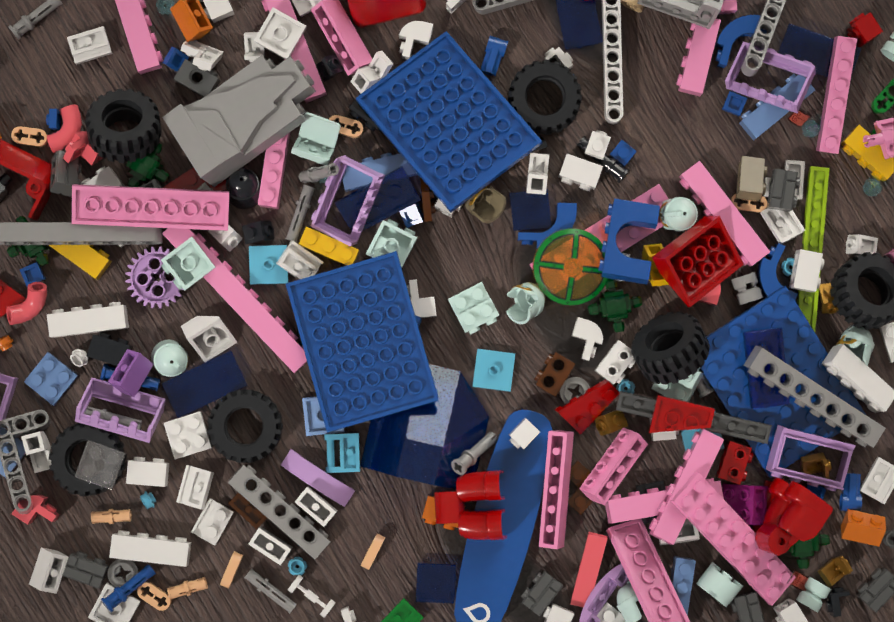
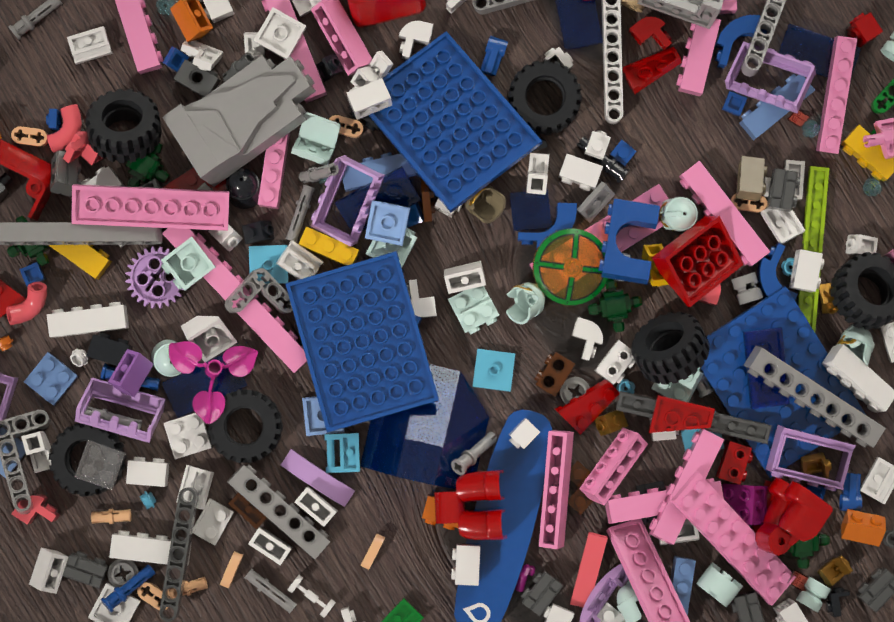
(173, 562): none -> dark grey beam
(186, 356): none -> dark pink plant
(238, 65): none -> dark grey pin
(256, 286): none -> light grey beam
(297, 561): medium azure plate -> none
(369, 98): none -> white brick
(387, 222): none -> light blue tile
(435, 583): clear blue plate -> none
(464, 277): none -> white brick
(467, 564): none -> white brick
(525, 571): none -> magenta arm
(595, 202): none -> light grey plate
(648, 28): none -> red brick
(651, 68): none -> red wing

